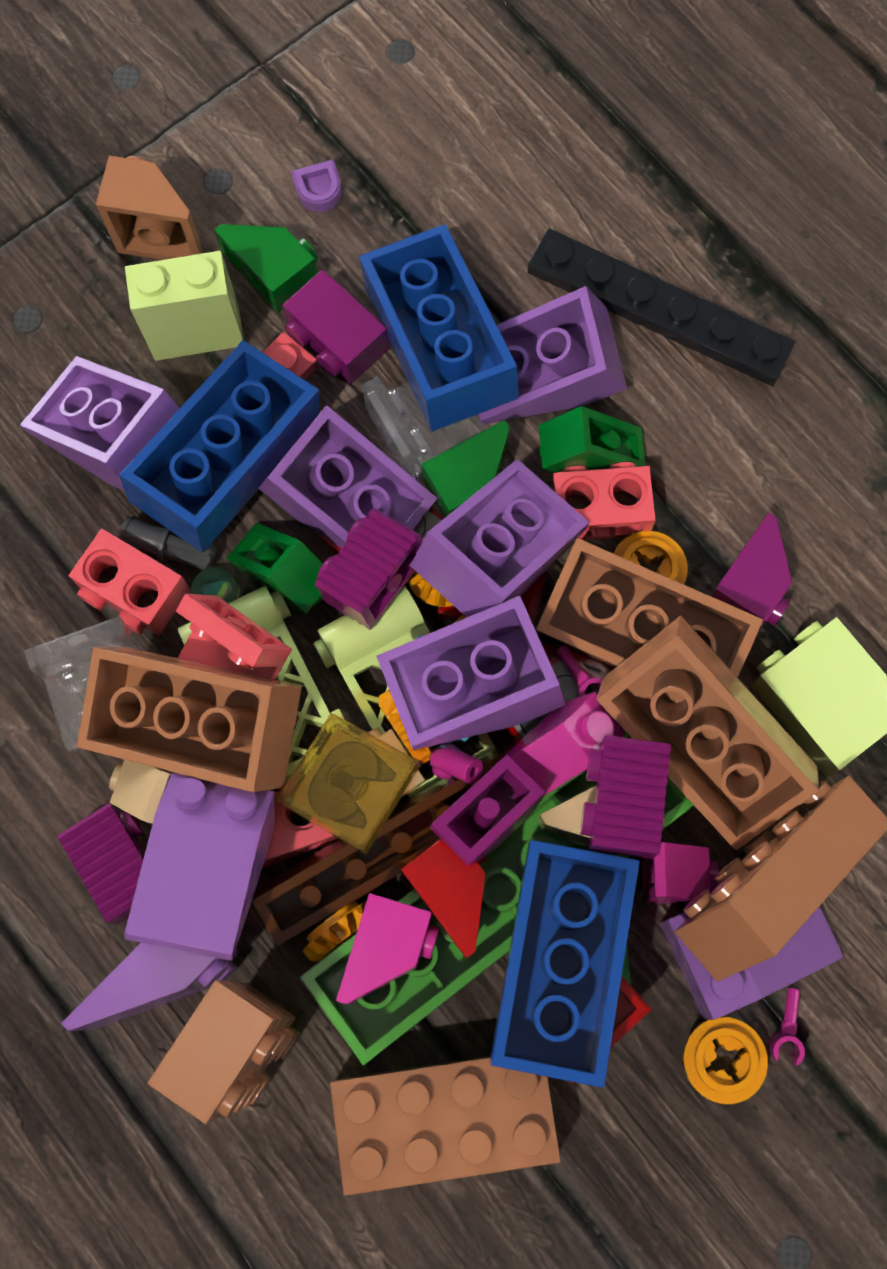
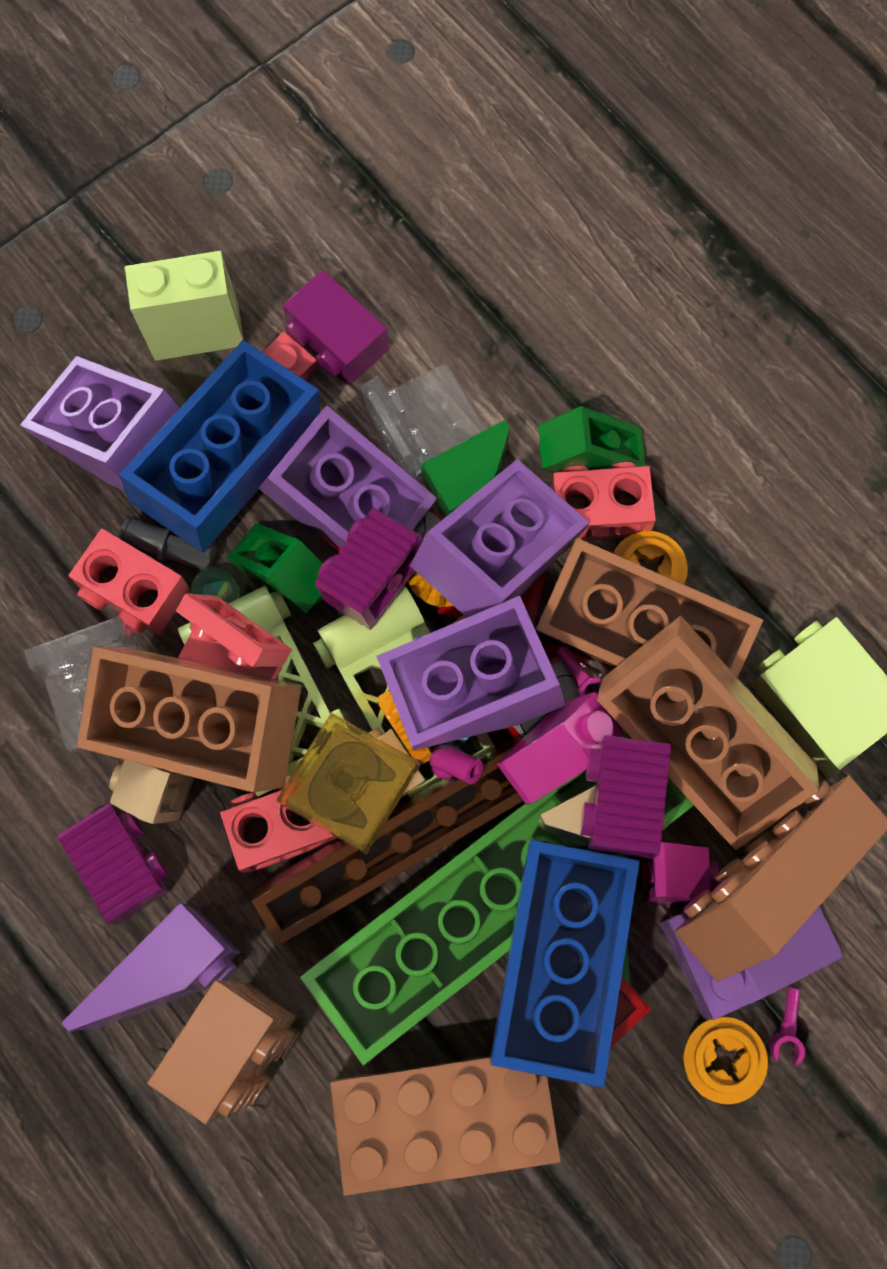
(145, 211): nougat slope -> none
(201, 867): medium lavender slope -> none
(269, 259): green slope -> none
(318, 186): medium lavender tile -> none
(334, 931): light orange gear -> none
(386, 946): dark pink slope -> none
(439, 327): blue brick -> none
(450, 892): red slope -> none
(488, 811): magenta slope -> none
(561, 357): medium lavender slope -> none
(662, 307): black plate -> none
(759, 575): magenta slope -> none

